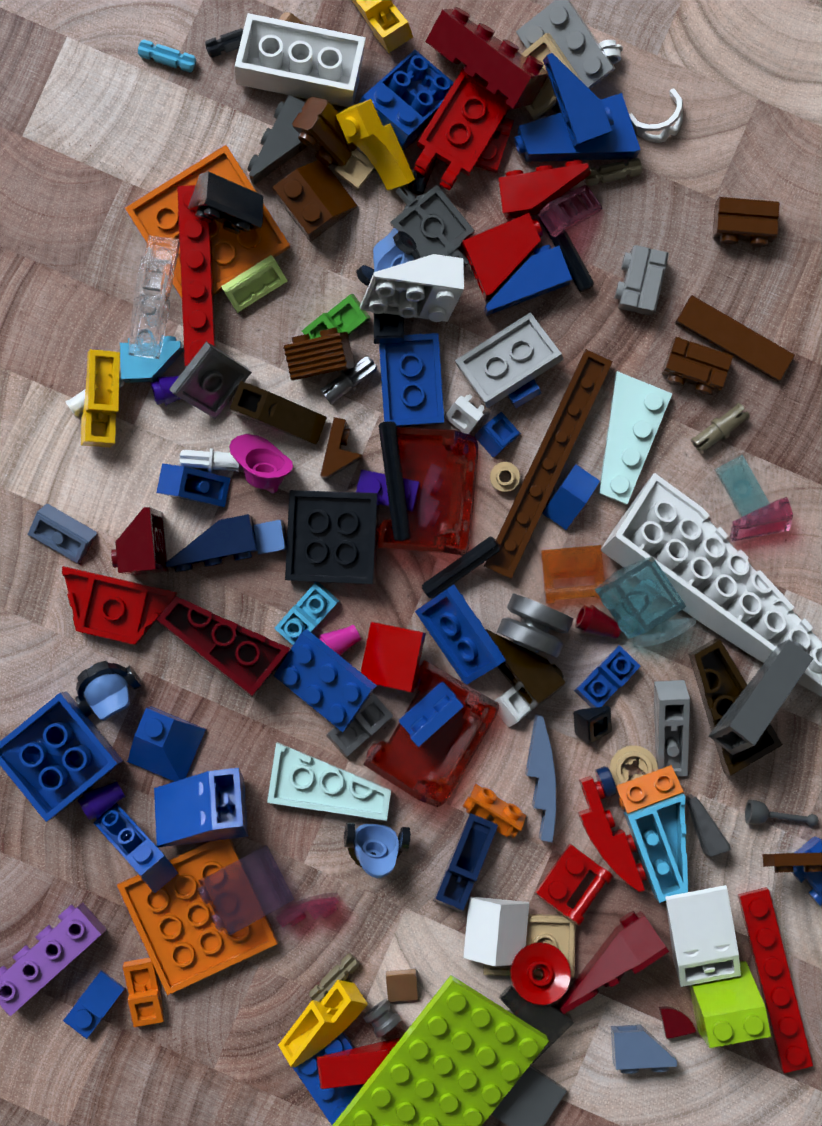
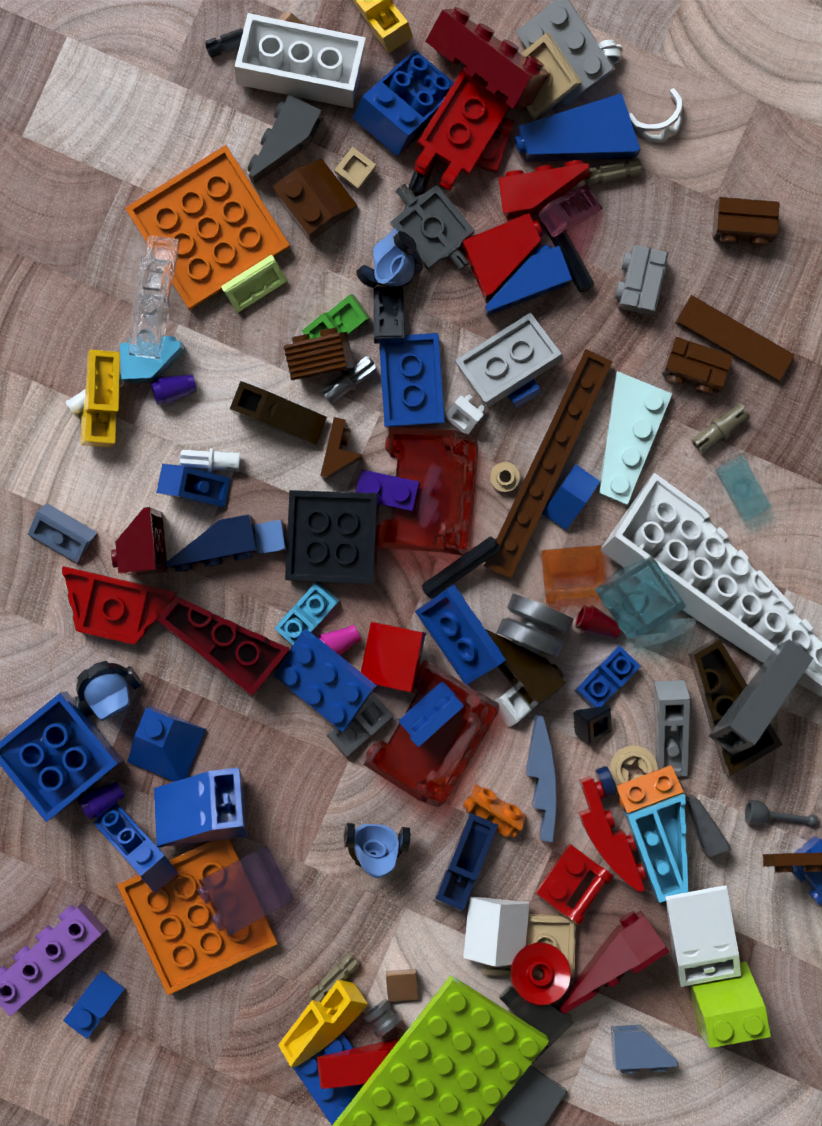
(144, 992): orange slope -> none
(167, 56): medium azure axle -> none
(195, 277): red plate -> none
(210, 380): flat silver plate -> none
(226, 203): black slope -> none
(262, 461): dark pink piece -> none
(317, 785): light aqua wing -> none
(317, 906): clear pink slope -> none
(322, 132): reddish brown brick -> none
(378, 142): yellow slope -> none
(394, 481): black axle -> none
(417, 288): white slope -> none
(497, 434): blue slope -> none
(579, 106): blue slope -> none
(675, 1022): dark red tile -> none
(764, 521): clear pink slope -> none
(775, 980): red plate -> none

